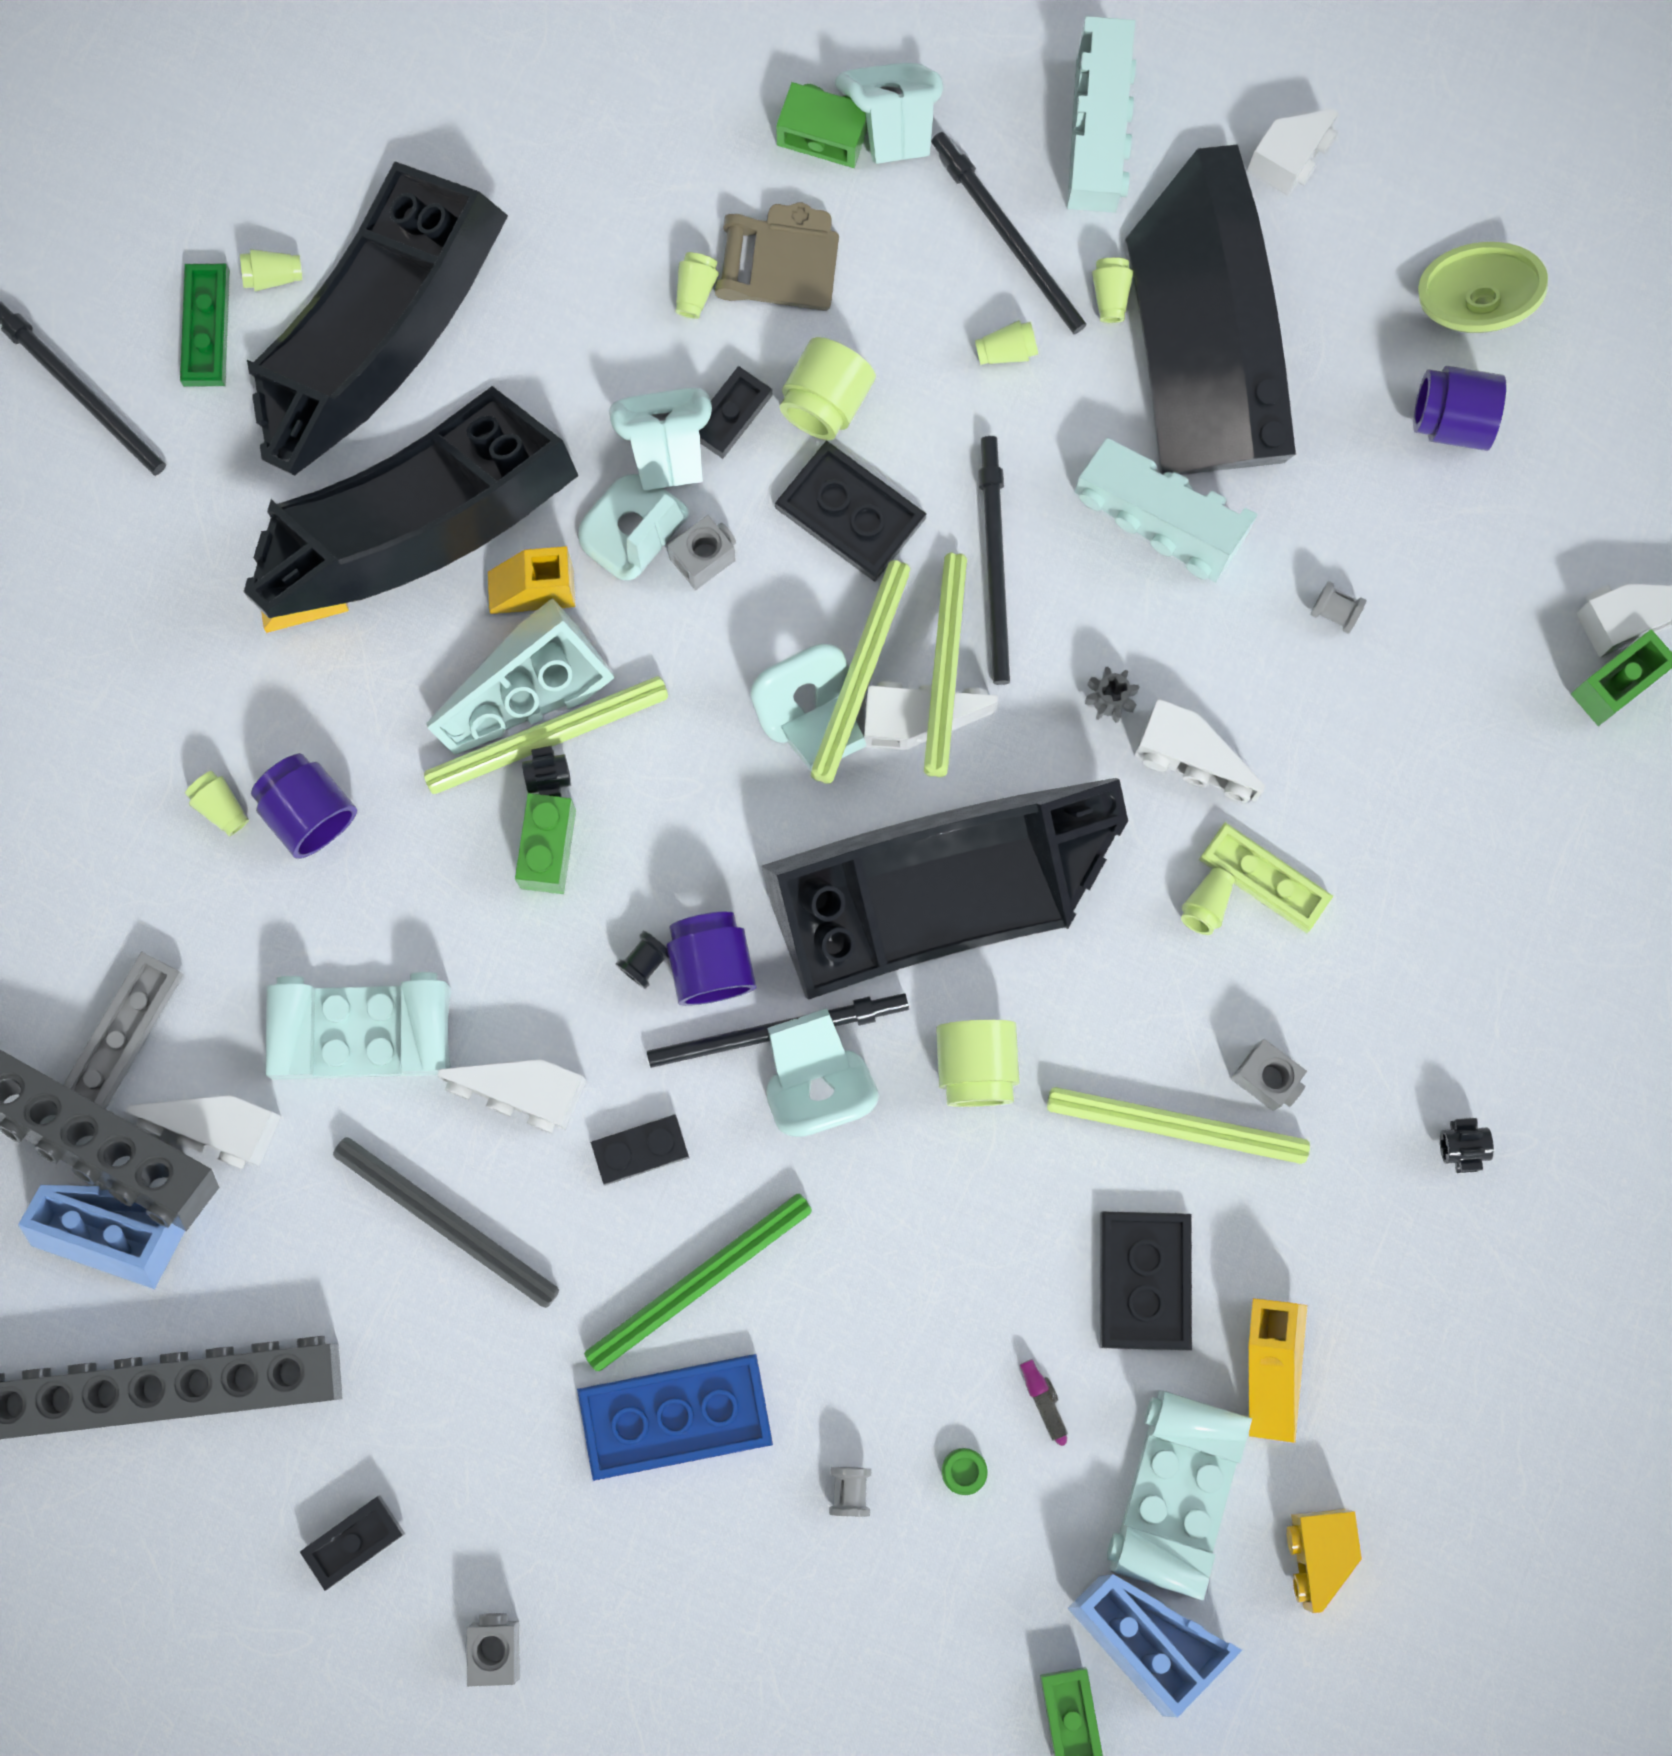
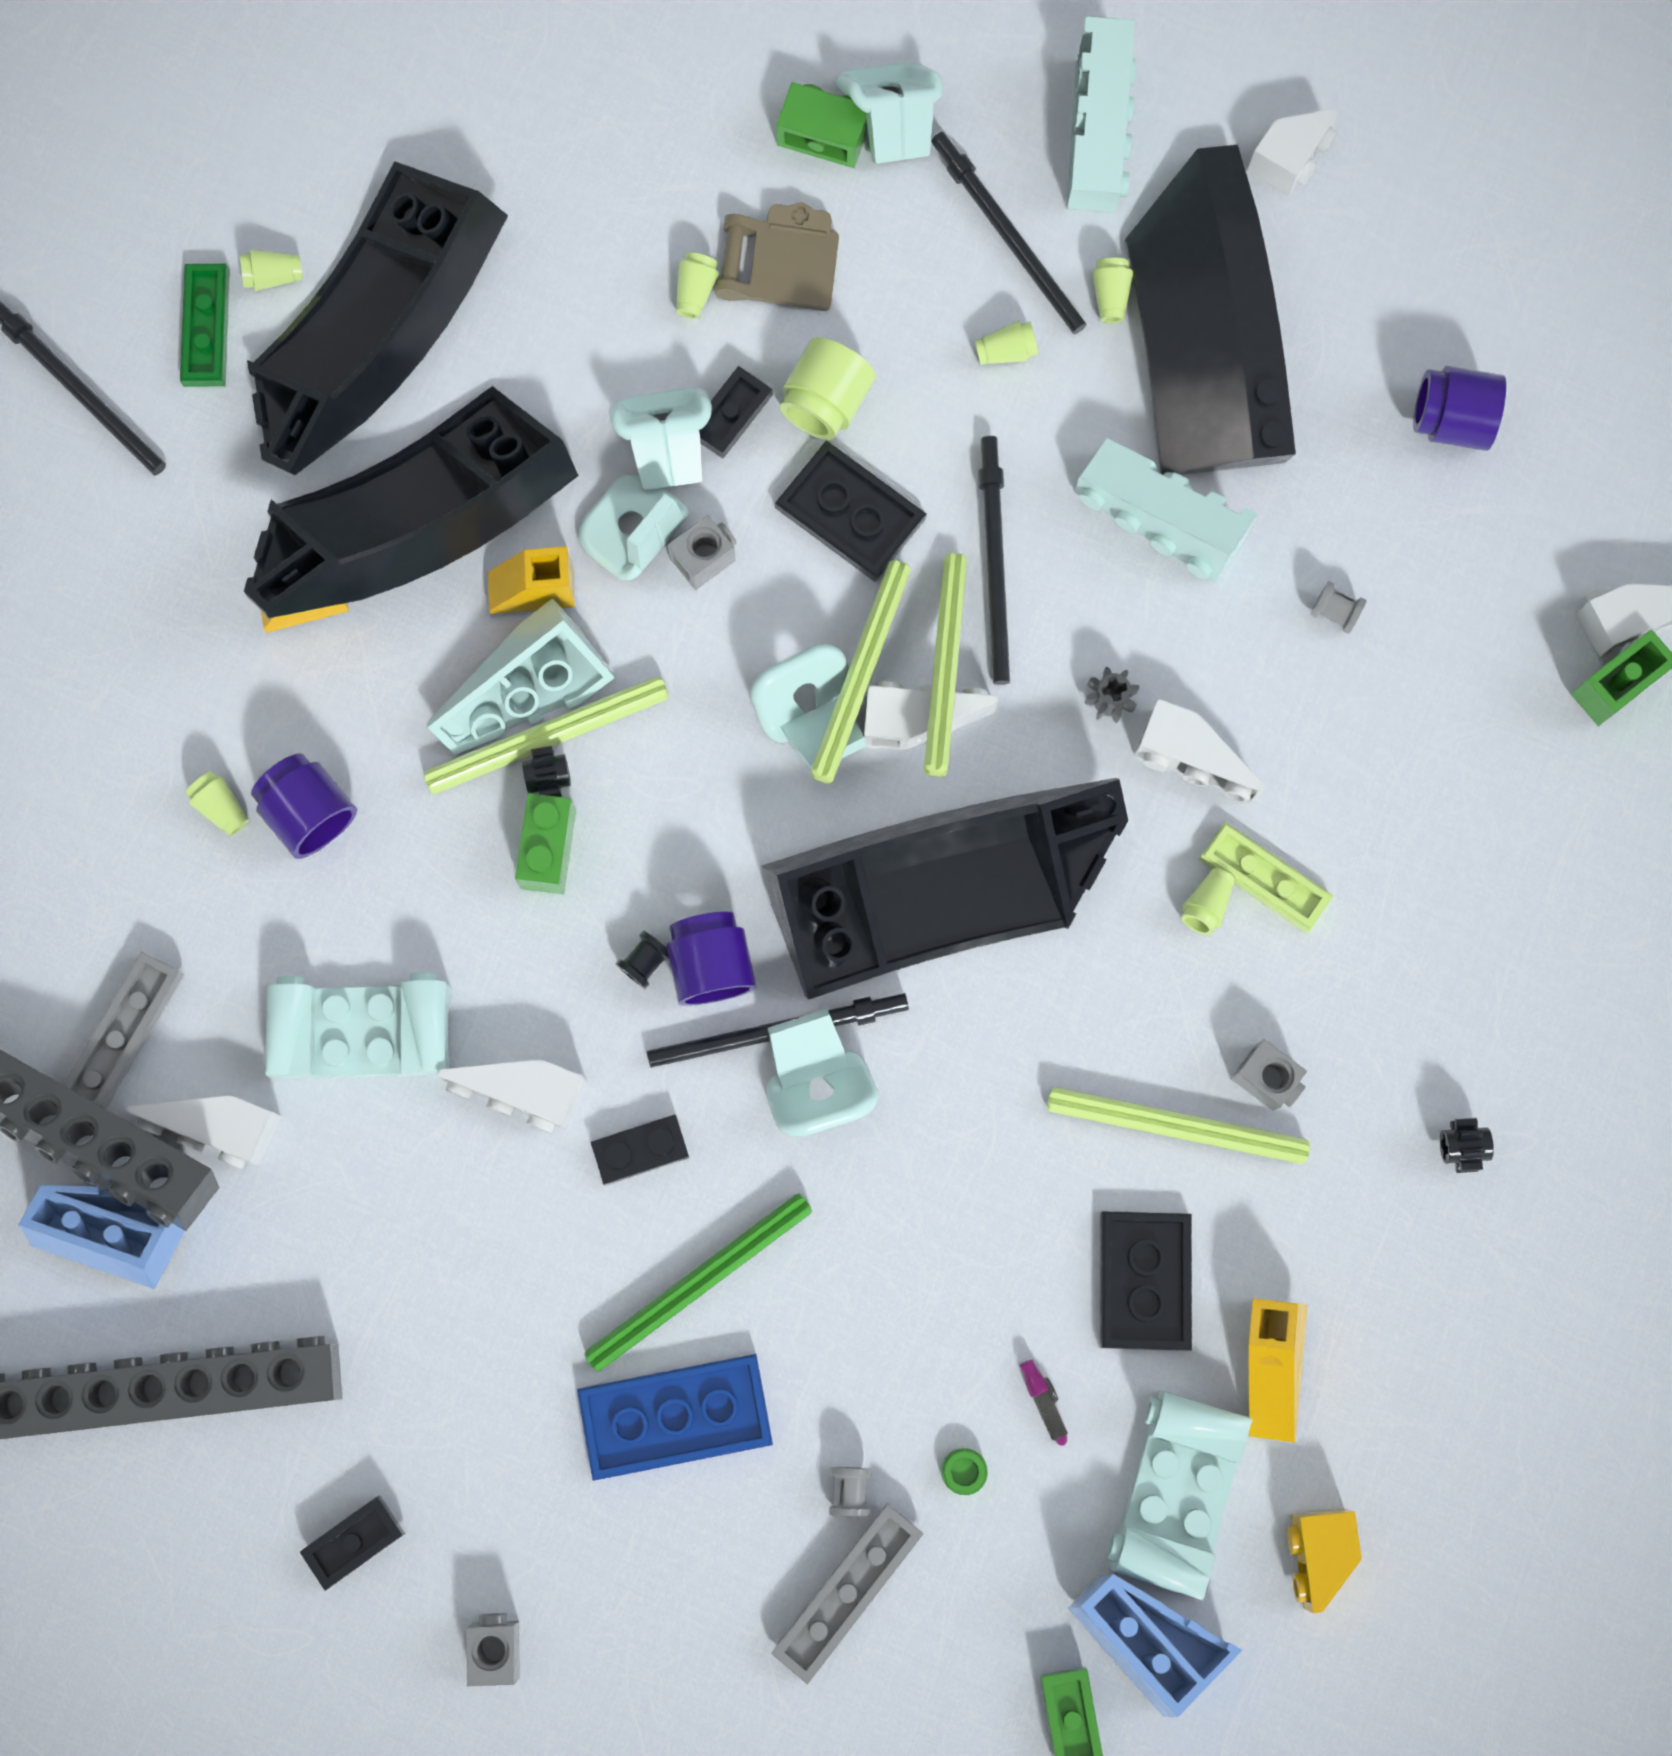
(446, 1222): dark grey axle -> none
(847, 1593): none -> light grey plate
(978, 1062): yellowish green piece -> none
(1483, 287): yellowish green dish -> none

